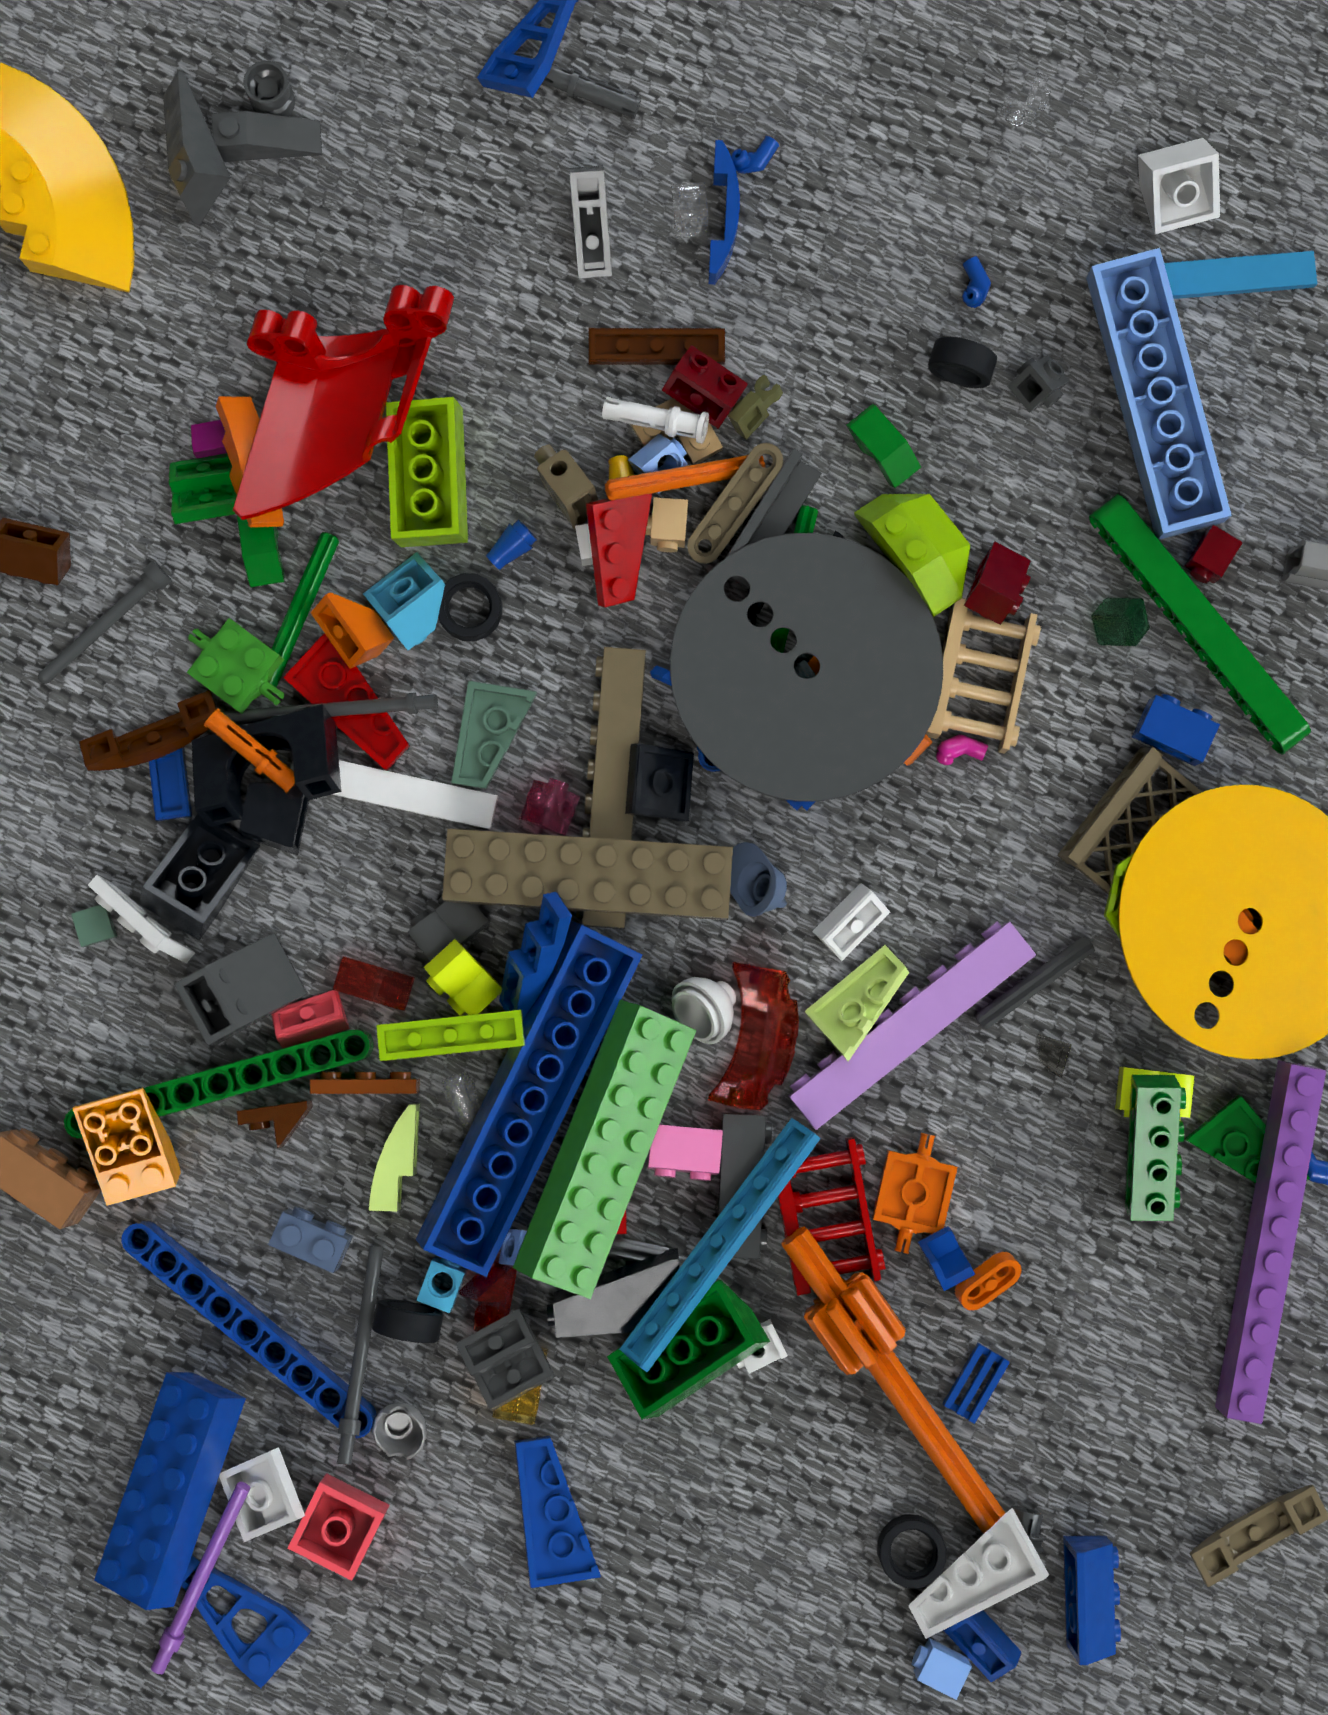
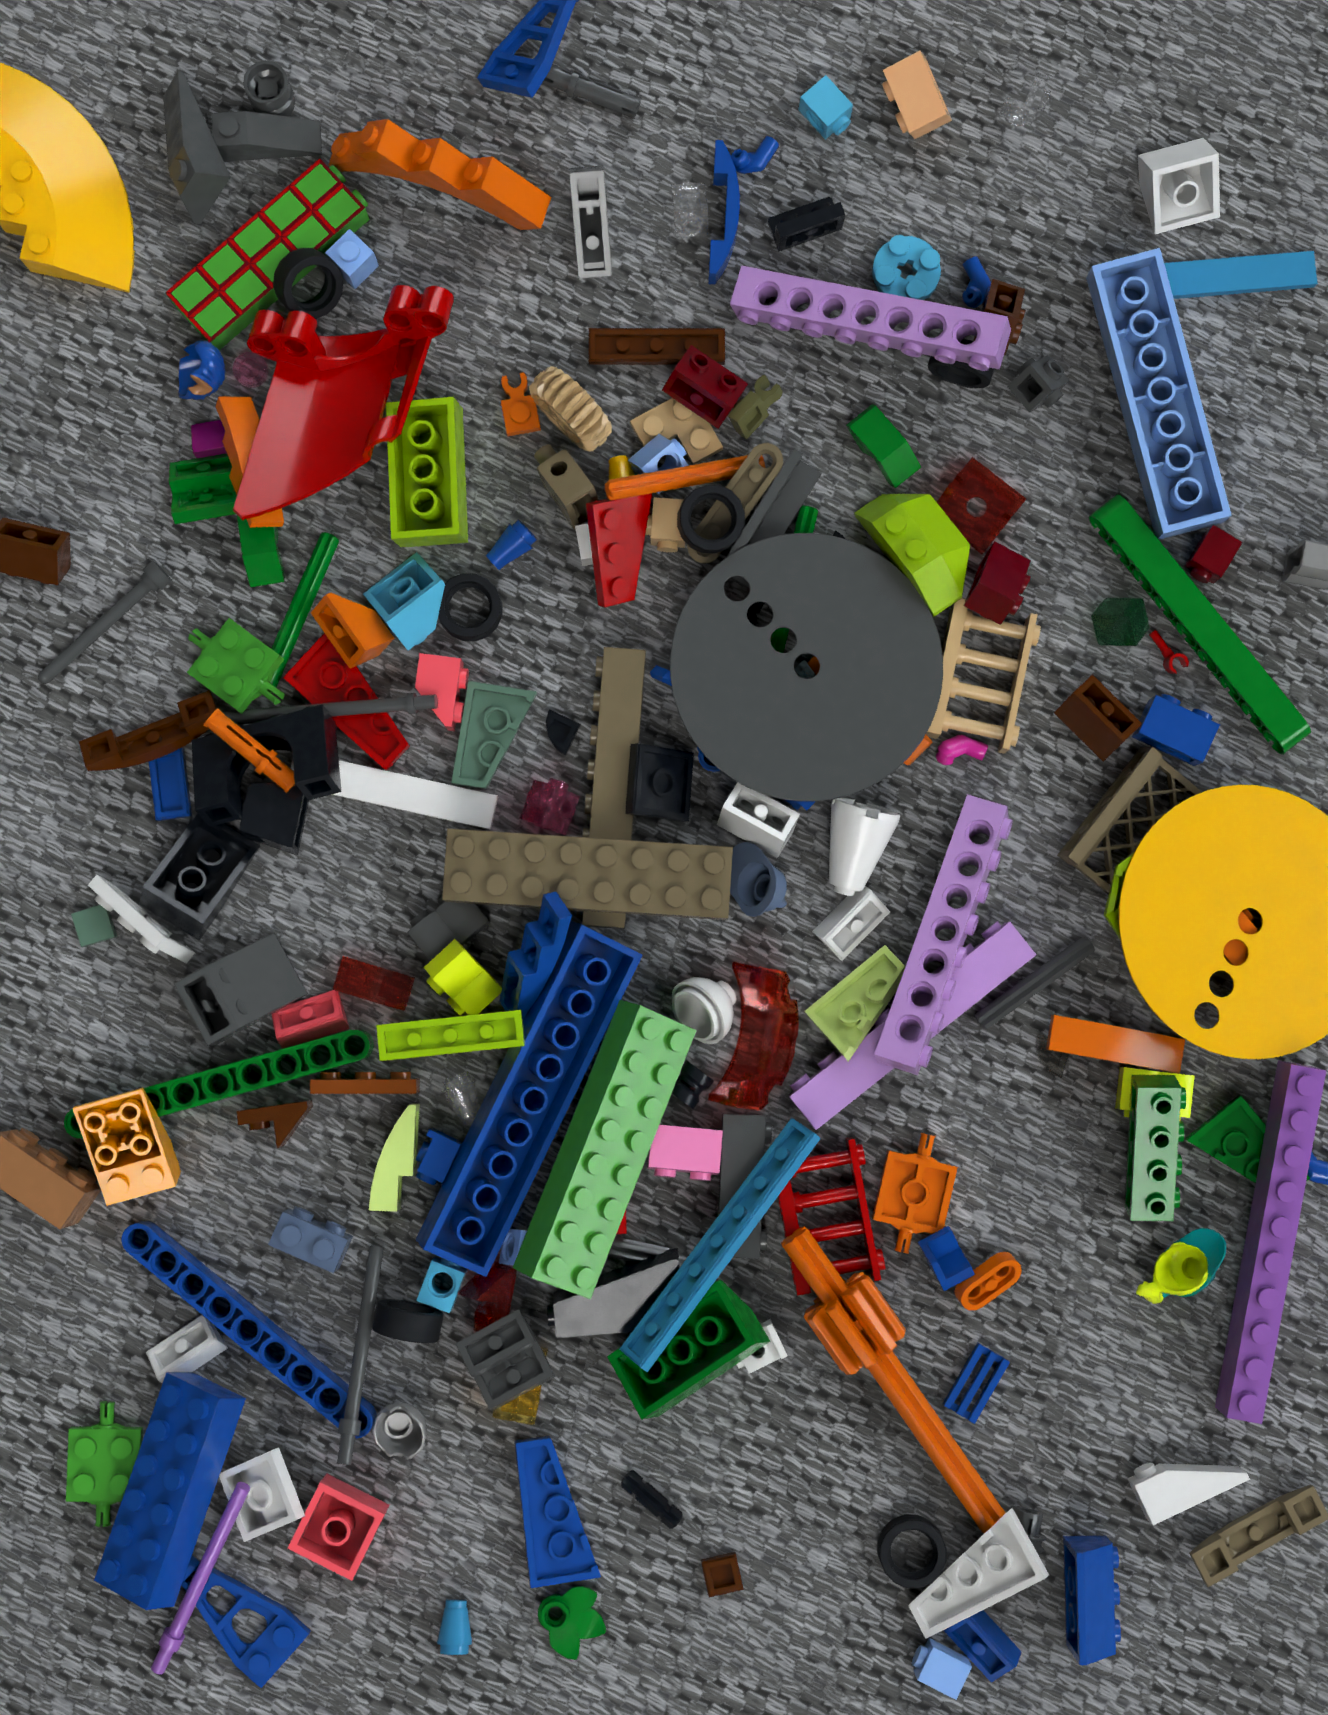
(101, 1462): none -> bright green plate
(186, 1348): none -> white slope
(200, 371): none -> blue hair
(238, 276): none -> bright green brick
(250, 369): none -> clear pink tile
(293, 264): none -> black tyre
(352, 258): none -> light blue brick
(434, 163): none -> orange arch
(437, 1156): none -> blue brick
(444, 678): none -> coral slope
(455, 1628): none -> dark azure cone
(520, 410): none -> orange plate
(561, 731): none -> black tile
(570, 408): none -> tan gear
(575, 1623): none -> green plate
(651, 1499): none -> black axle
(670, 420): white pin -> none
(696, 1079): none -> black wheel
(722, 1574): none -> reddish brown tile
(735, 508): none -> black tyre
(758, 285): none -> lavender brick
(758, 819): none -> white brick
(806, 223): none -> black bracket
(826, 108): none -> medium azure brick
(857, 842): none -> white cone
(907, 250): none -> medium azure plate
(916, 94): none -> light nougat brick
(975, 817): none -> lavender brick
(1000, 499): none -> clear red piece
(1006, 301): none -> reddish brown brick
(1097, 718): none -> reddish brown brick
(1115, 1044): none -> orange slope
(1168, 654): none -> red hand
(1174, 1488): none -> white slope
(1186, 1266): none -> neon yellow hair

